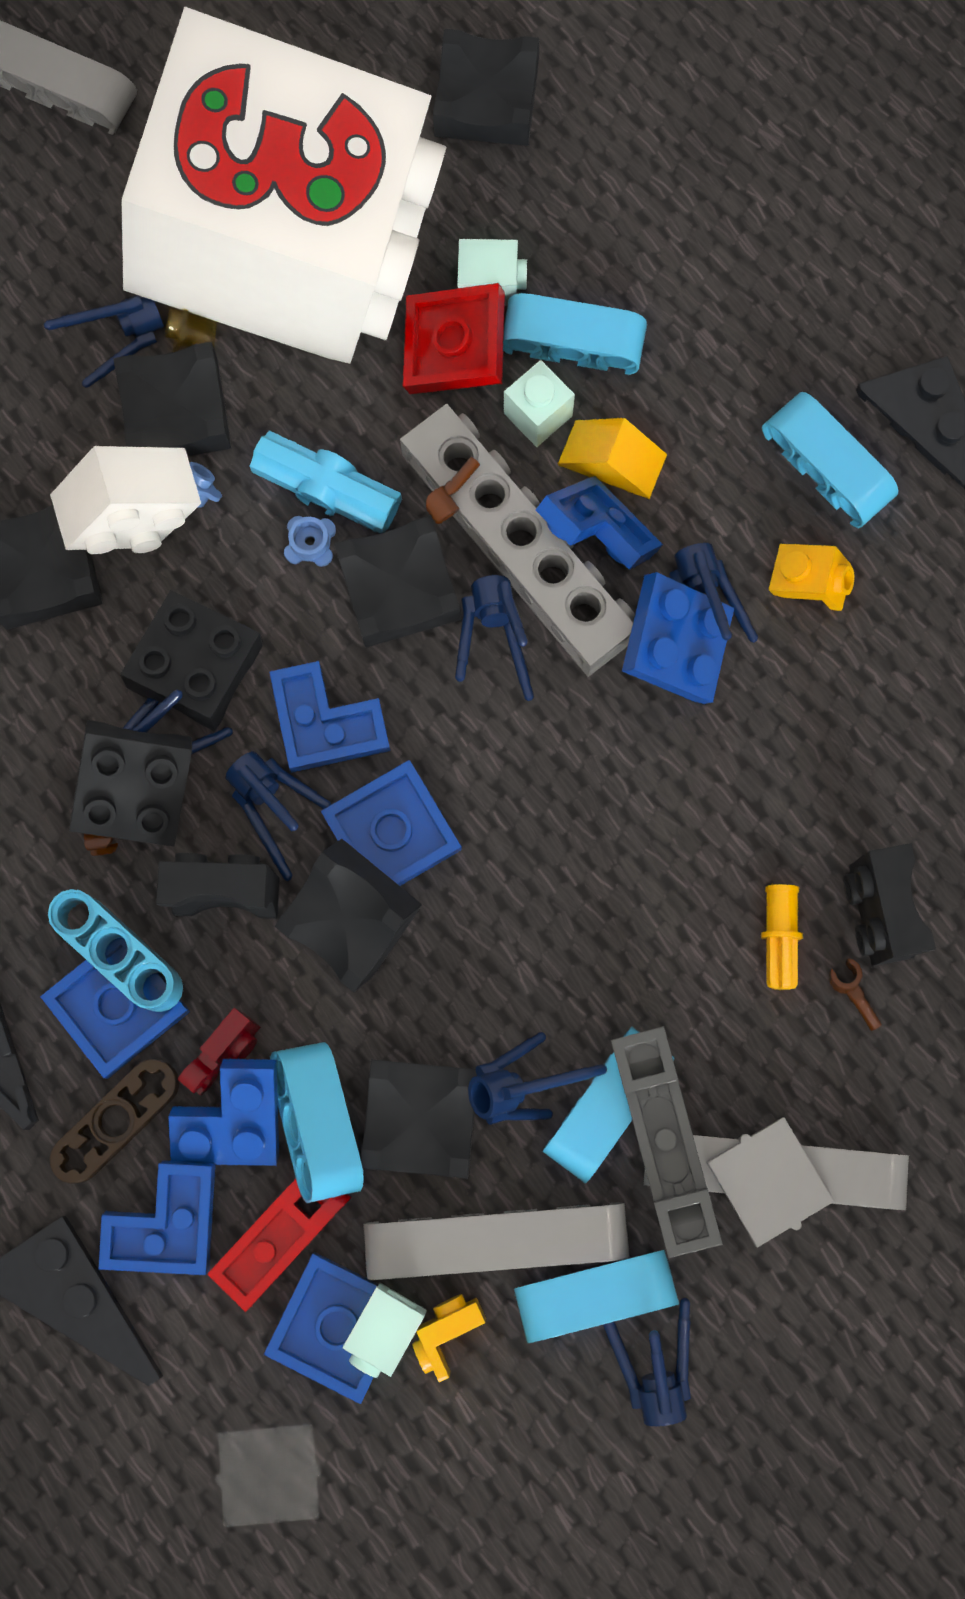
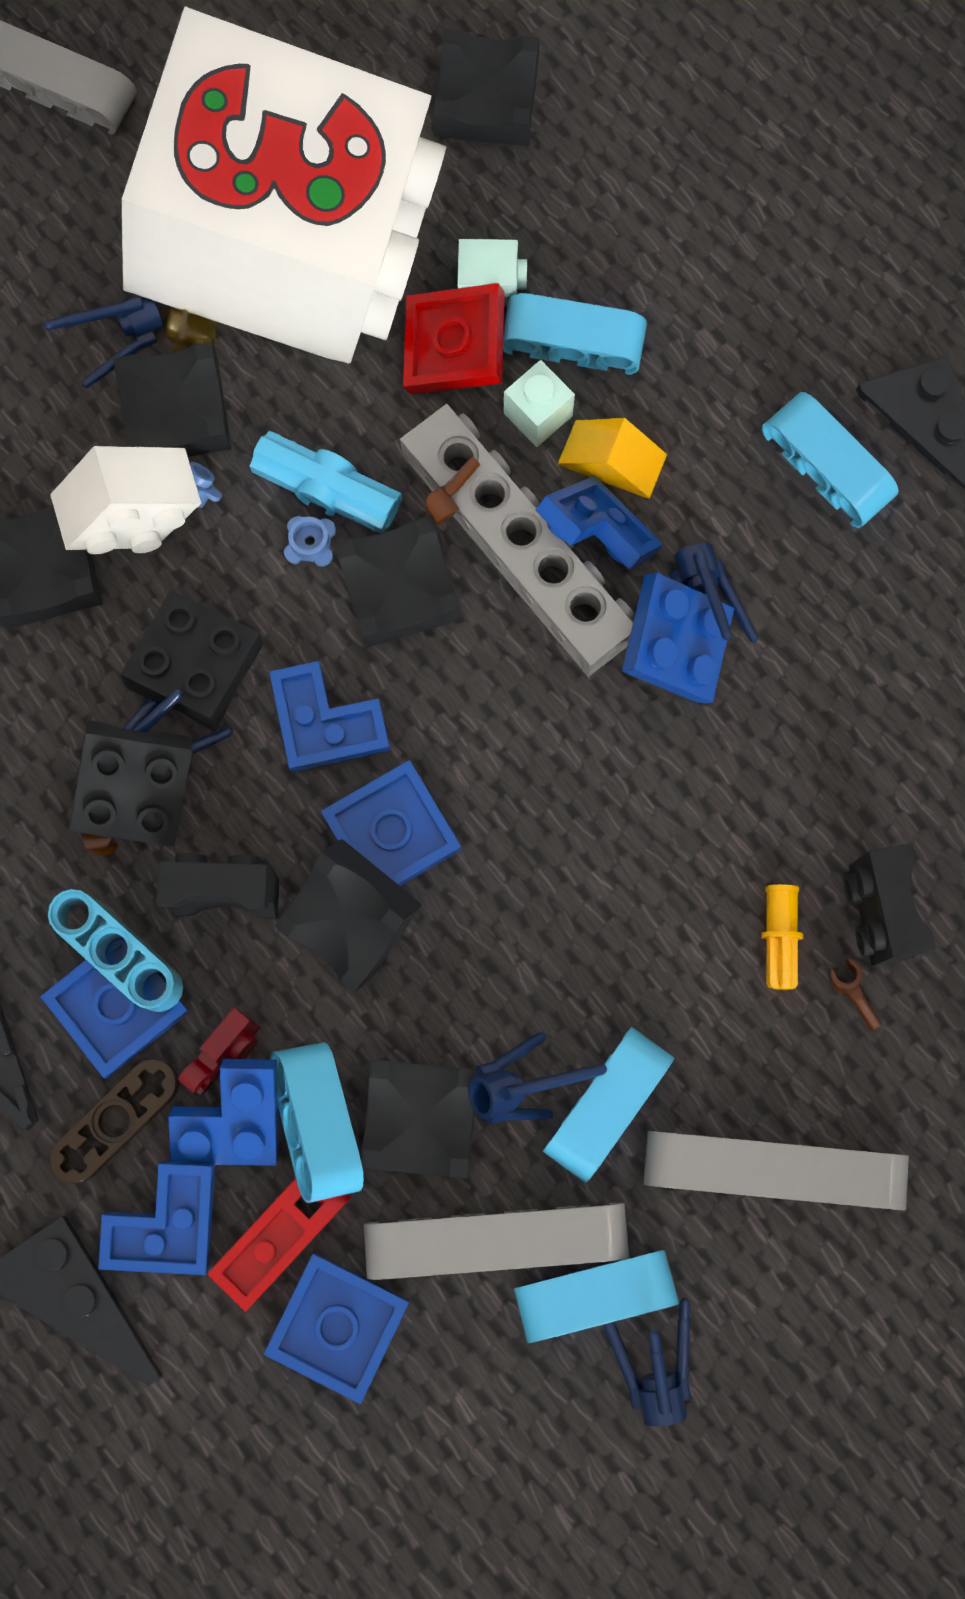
(256, 783): dark blue plant -> none
(268, 1475): clear piece -> none
(383, 1332): light aqua brick -> none
(451, 1320): yellow bracket -> none
(495, 606): dark blue plant -> none
(666, 1142): dark grey slope -> none
(770, 1182): light grey piece -> none
(812, 574): yellow bracket -> none

